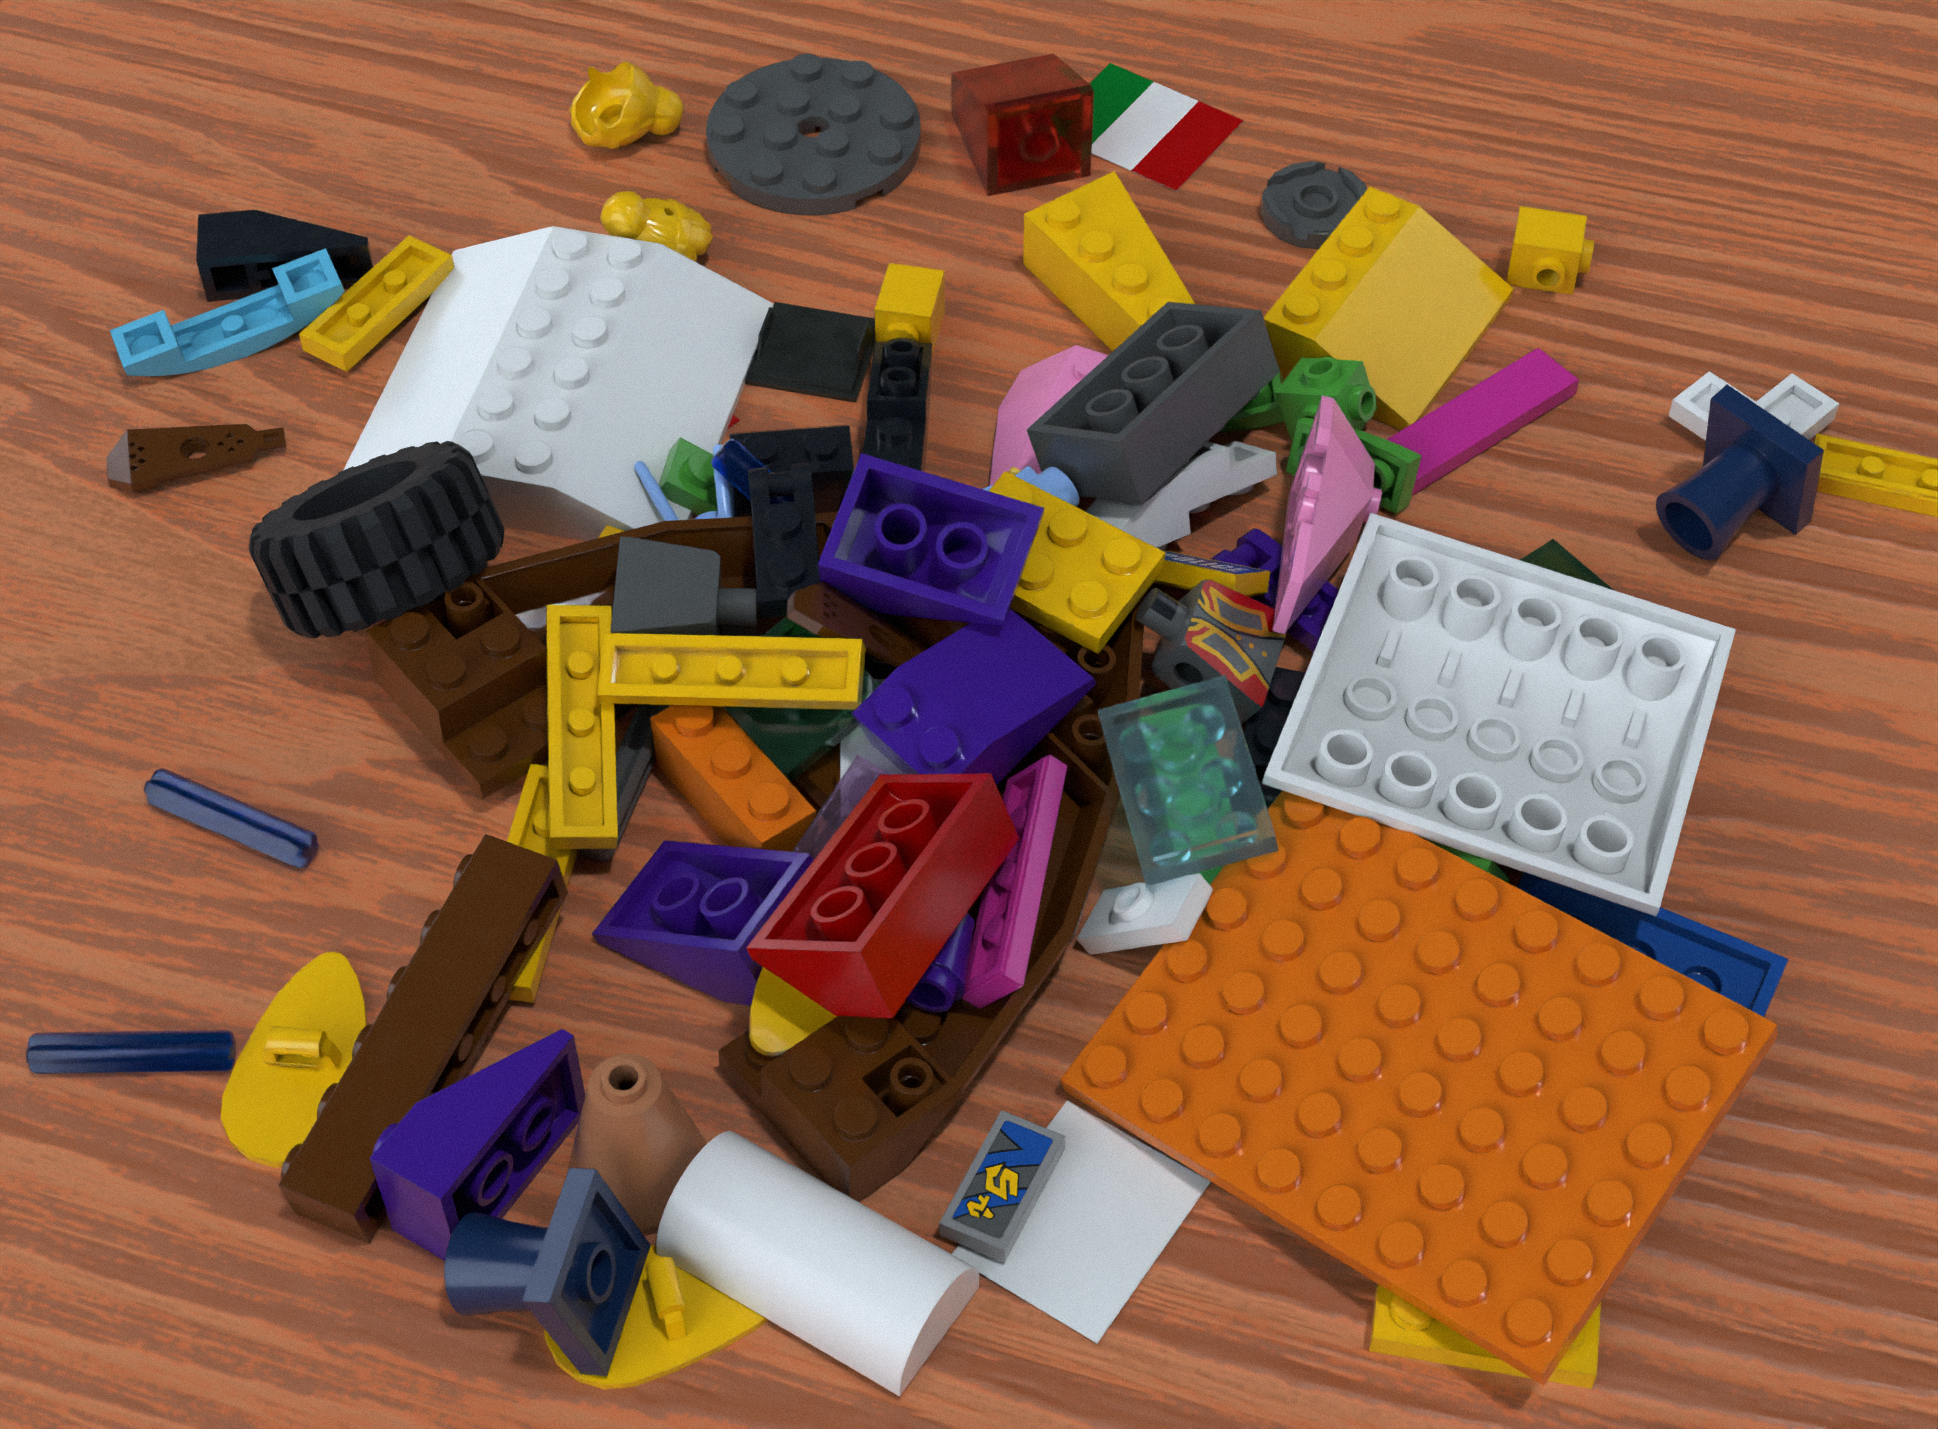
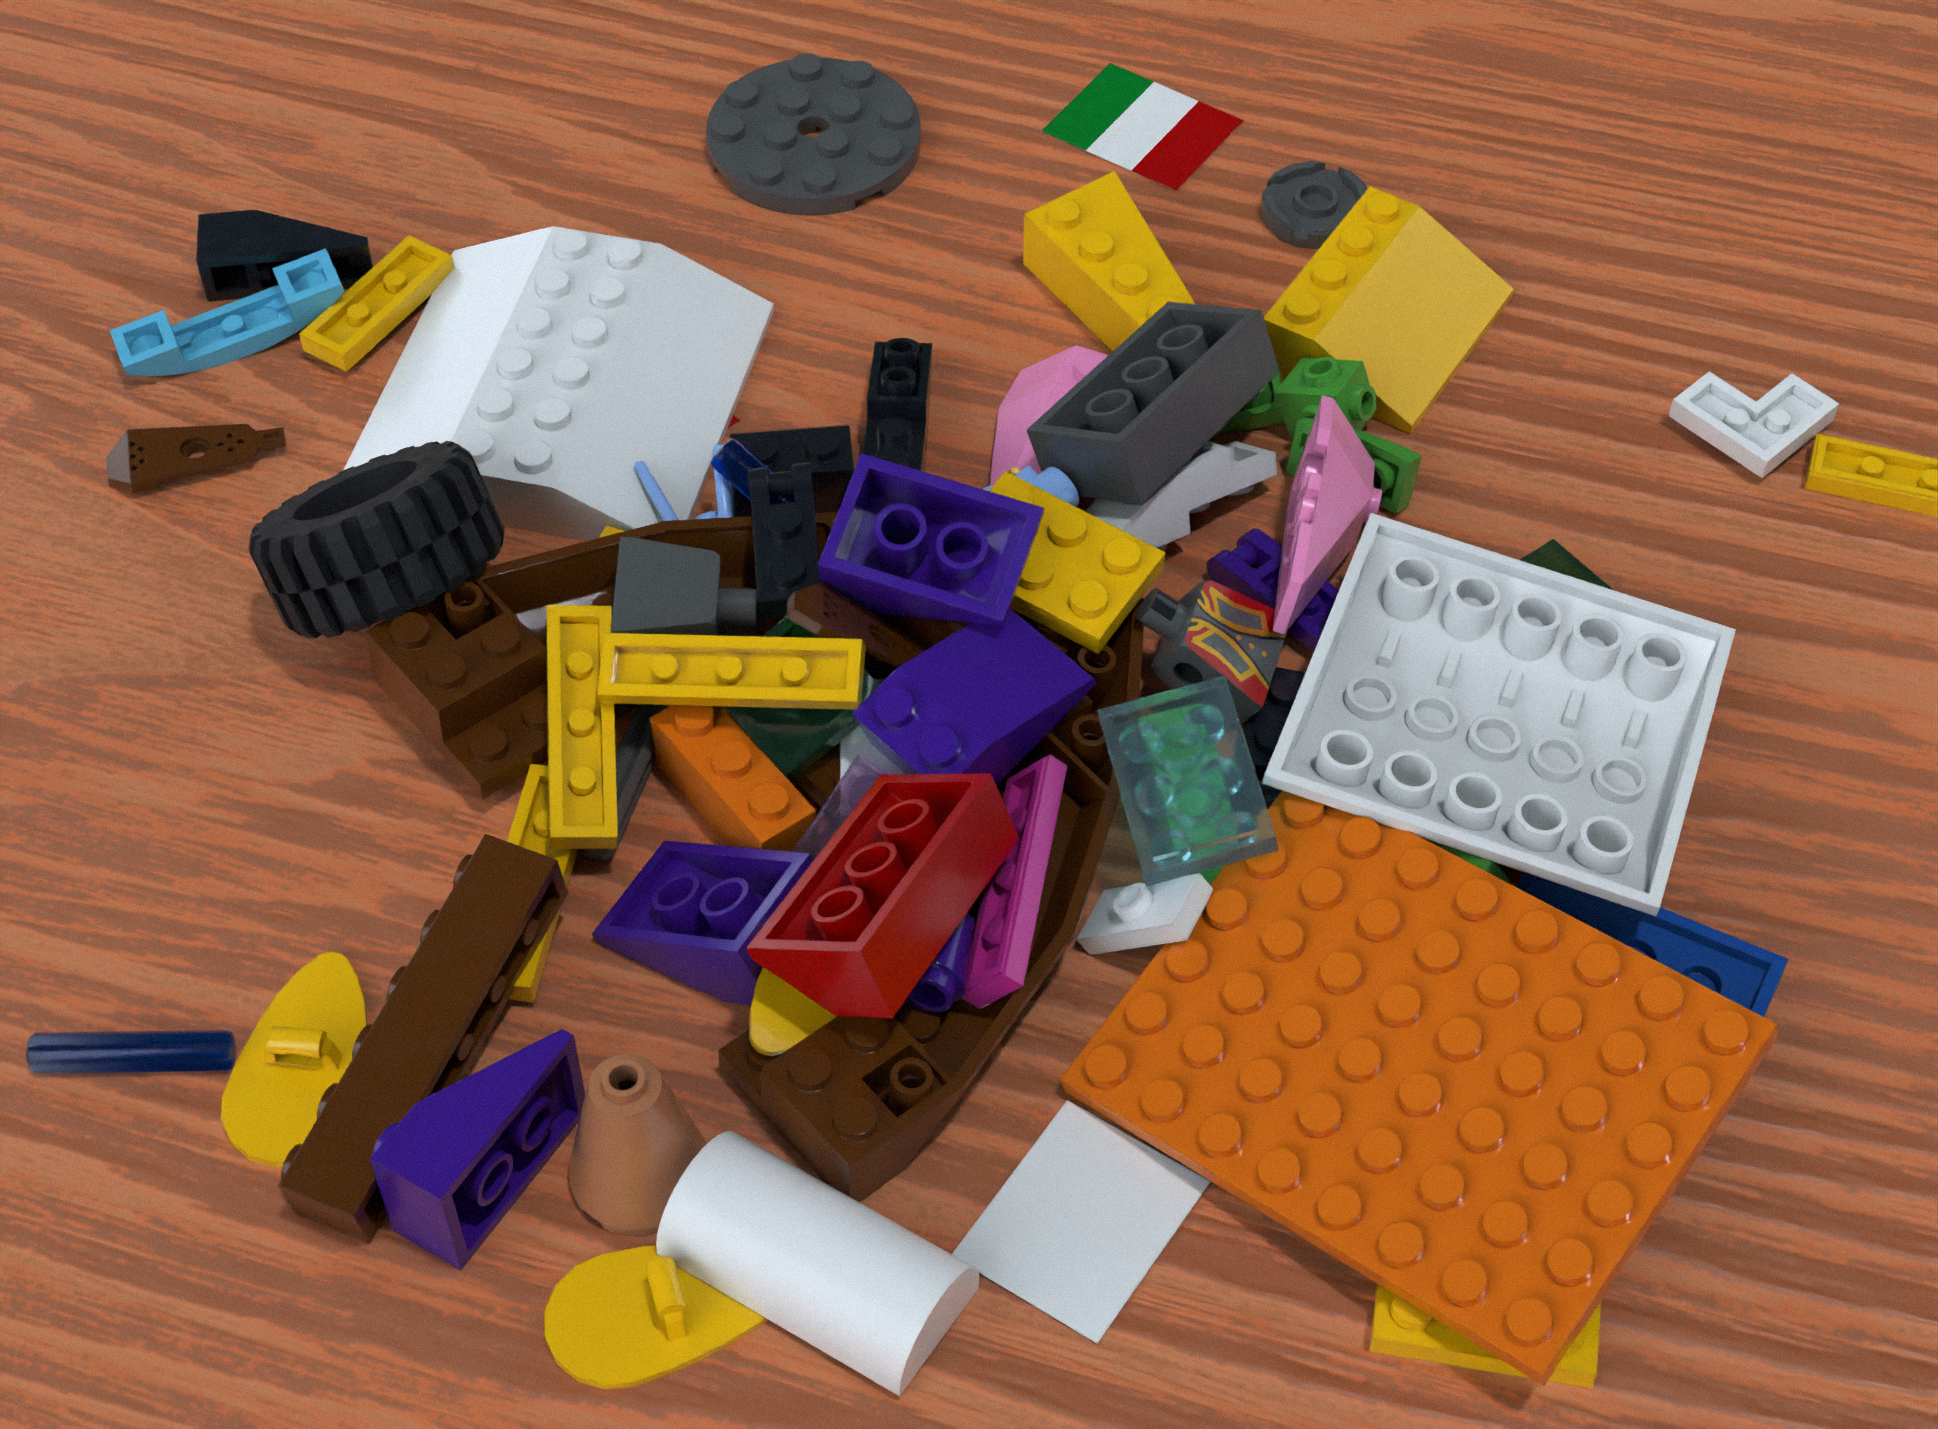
(232, 818): clear blue axle -> none
(569, 1275): dark blue plant -> none
(623, 107): yellow piece -> none
(657, 222): yellow piece -> none
(689, 478): bright green plate -> none
(813, 352): pearl dark grey piece -> none
(910, 304): yellow brick -> none
(1002, 1186): tile -> none
(1024, 122): clear red slope -> none
(1187, 571): yellow tile -> none
(1485, 414): dark pink tile -> none
(1549, 250): yellow brick -> none
(1746, 467): dark blue plant -> none

